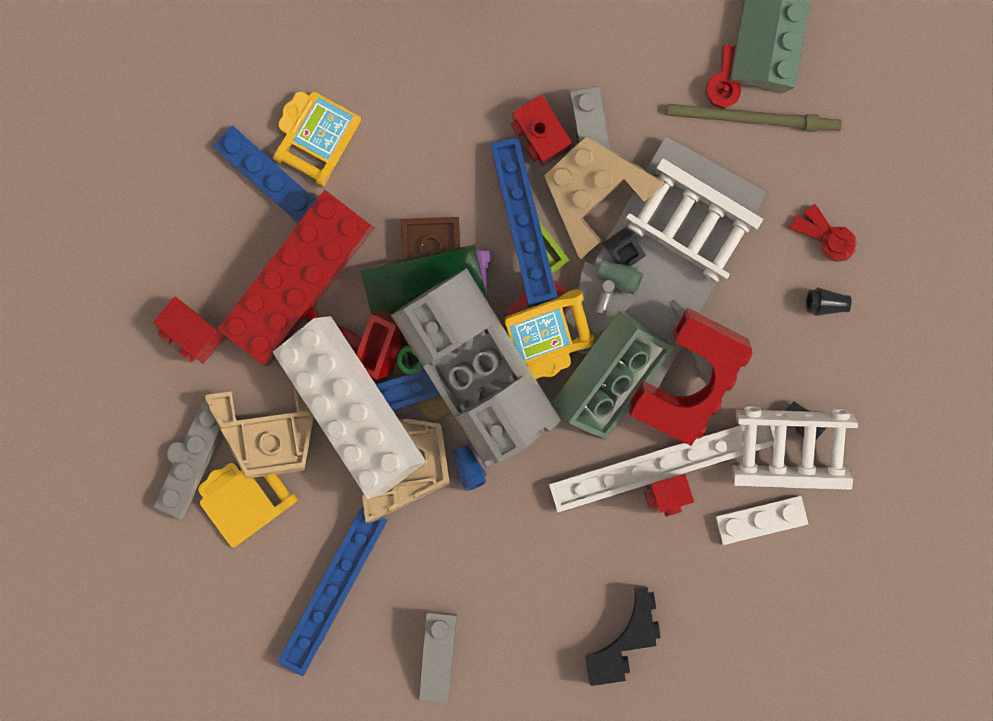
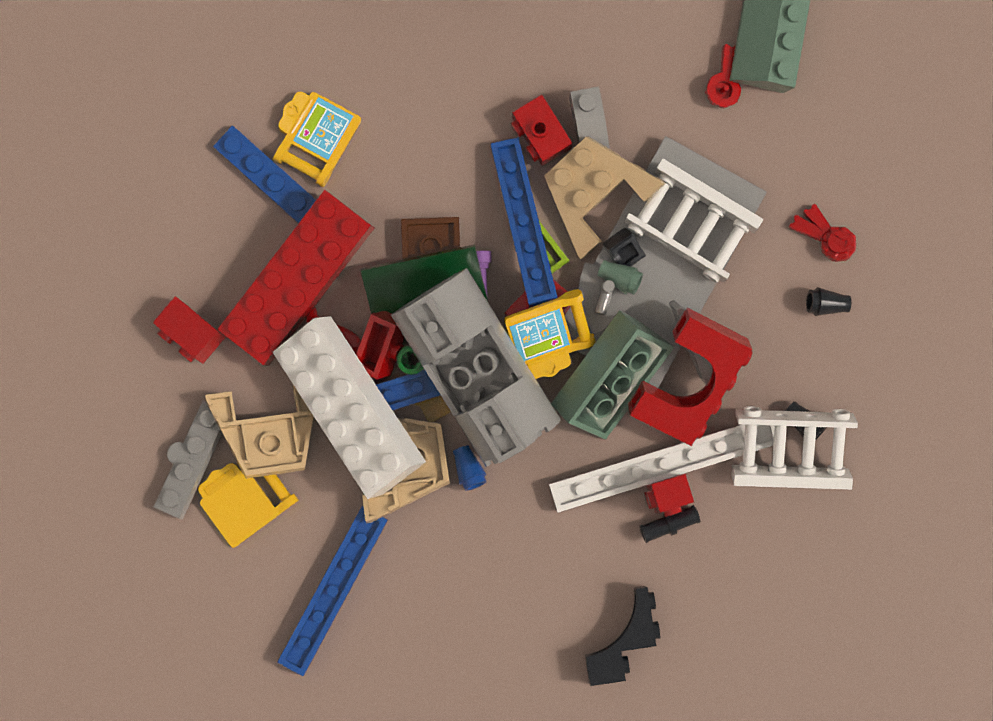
(437, 657): light grey slope -> none
(669, 524): none -> black pin
(761, 520): white plate -> none
(810, 122): olive bar -> none

